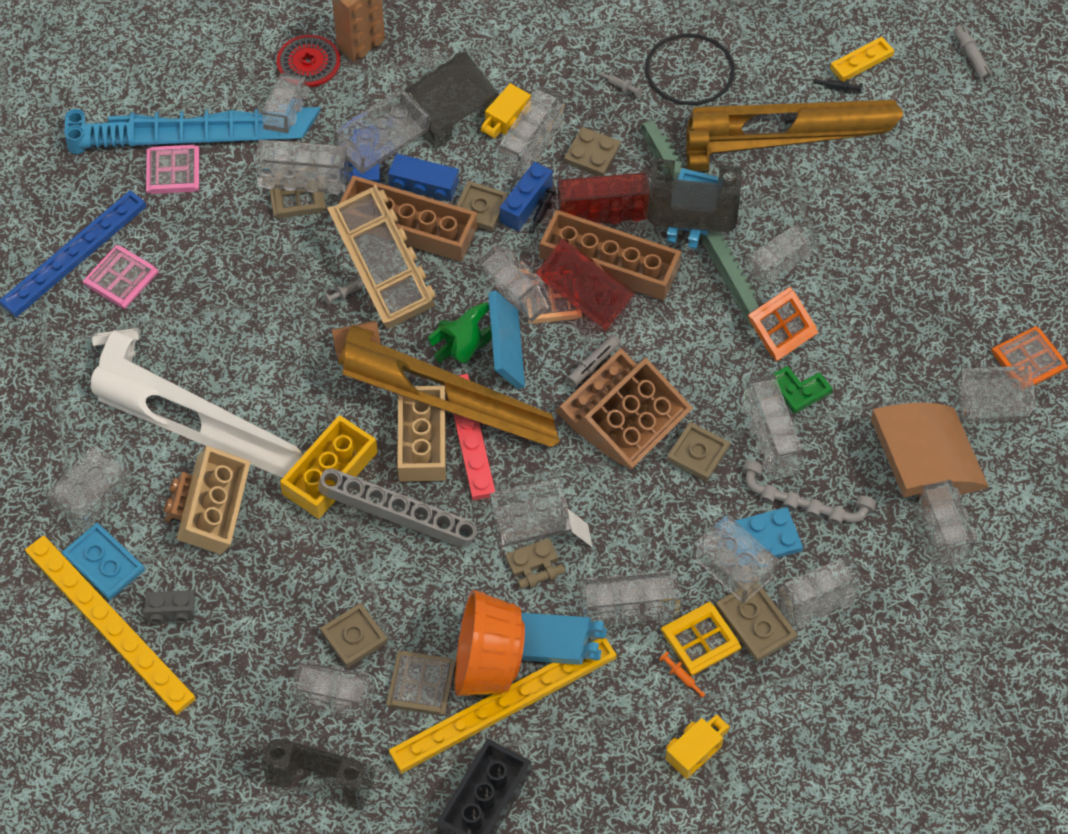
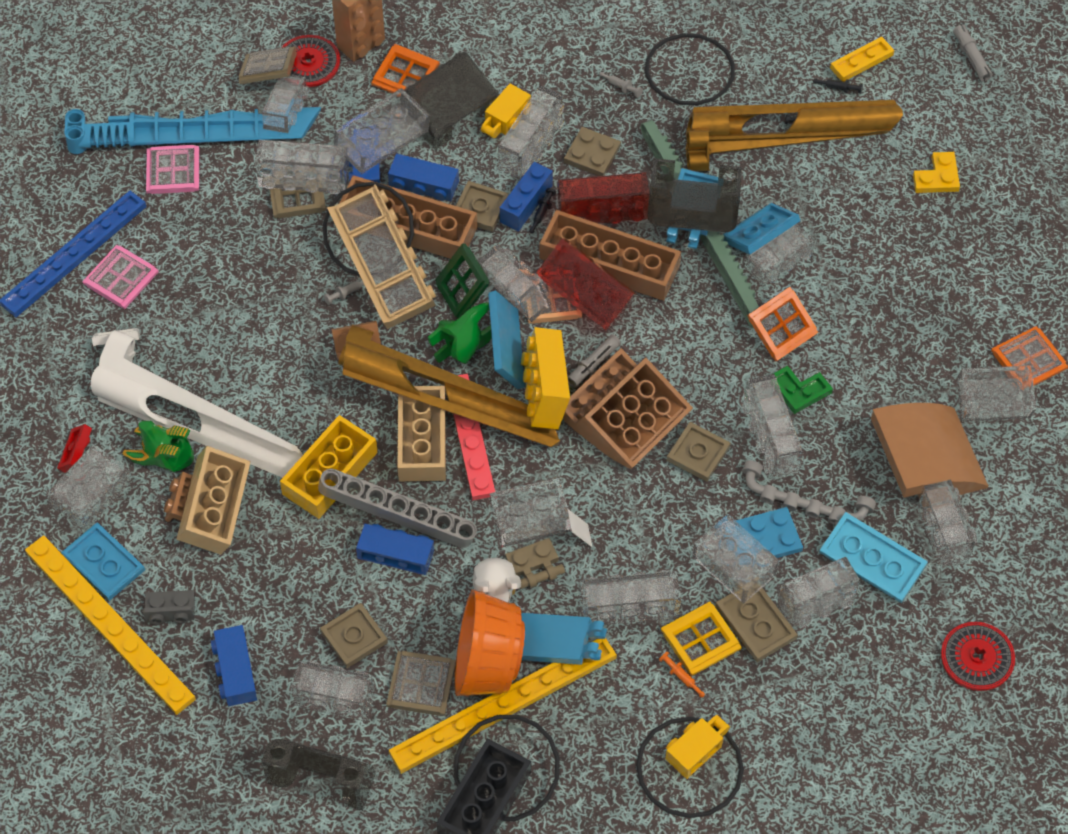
(74, 447): none -> red plate
(162, 447): none -> green piece
(234, 666): none -> blue brick
(267, 65): none -> piece
(325, 239): none -> black piece
(395, 549): none -> blue brick
(402, 69): none -> orange piece
(462, 281): none -> dark green piece
(496, 578): none -> white piece
(545, 378): none -> yellow brick
(545, 734): none -> black piece
(679, 813): none -> black piece
(761, 228): none -> dark azure tile
(874, 557): none -> medium azure plate
(941, 179): none -> yellow plate
(972, 672): none -> piece

